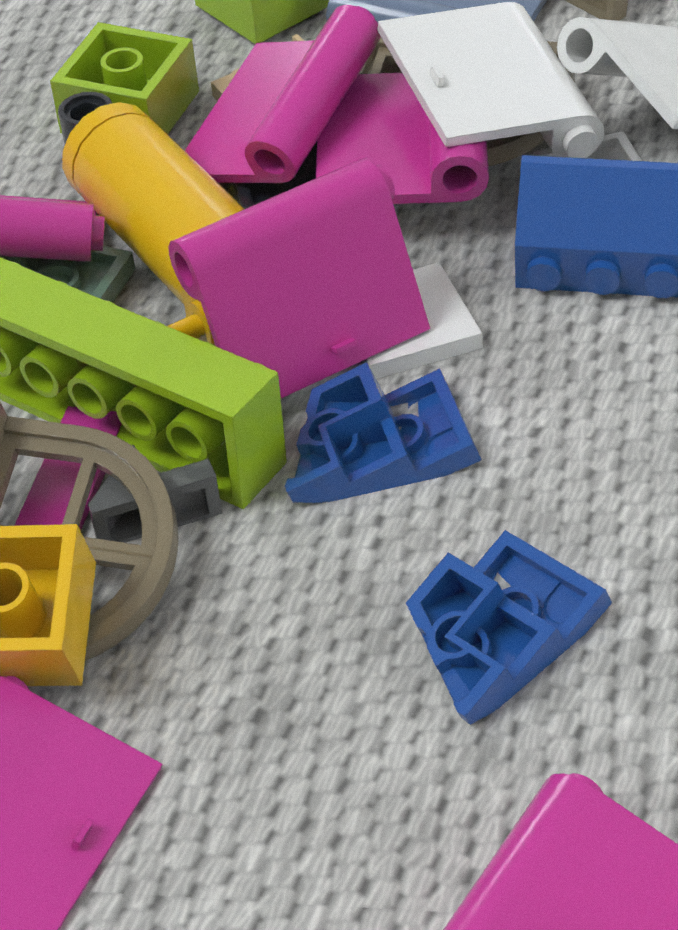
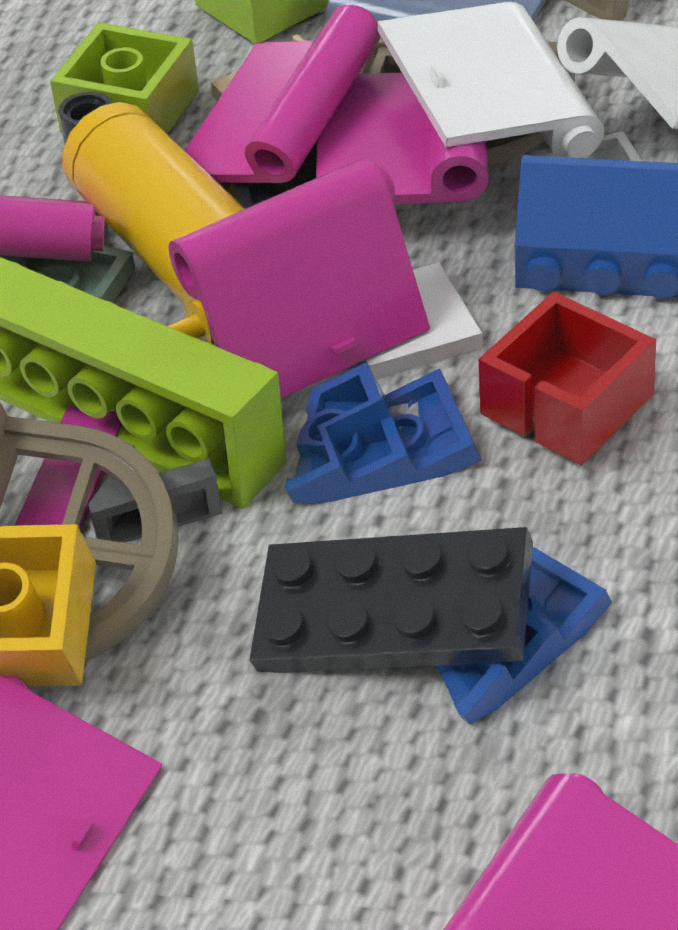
(394, 601): none -> black plate
(567, 377): none -> red piece

